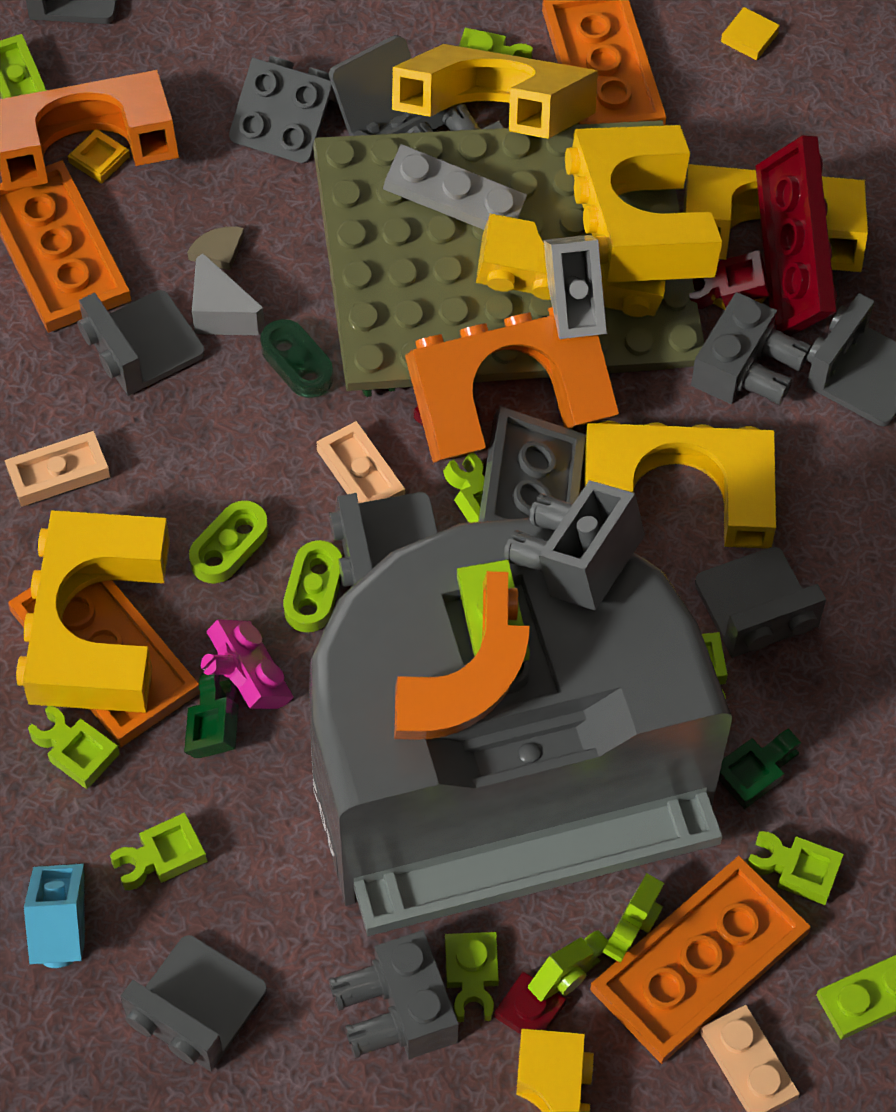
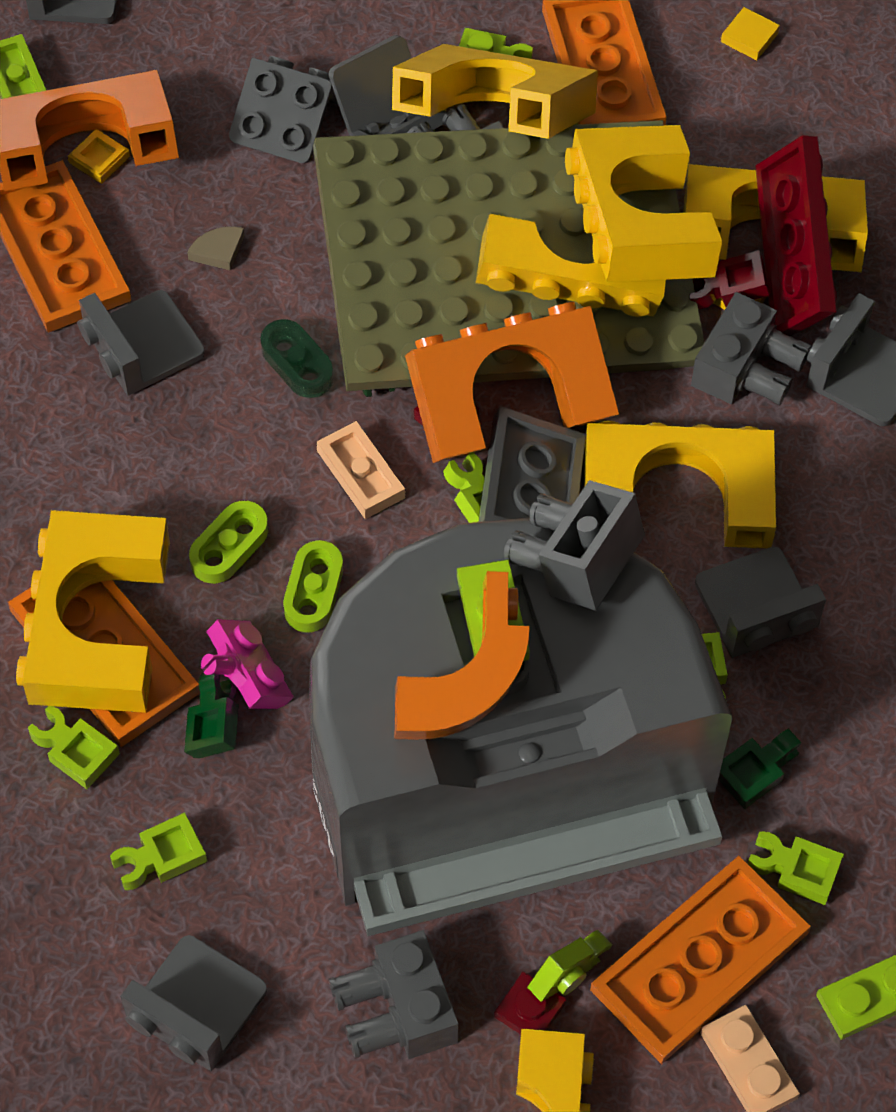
(55, 915): medium azure slope -> none
(57, 468): light nougat plate -> none
(221, 304): light grey slope -> none
(377, 528): dark grey bracket -> none
(450, 188): light grey plate -> none
(472, 965): lime plate -> none
(575, 286): light grey slope -> none
(638, 915): lime plate -> none

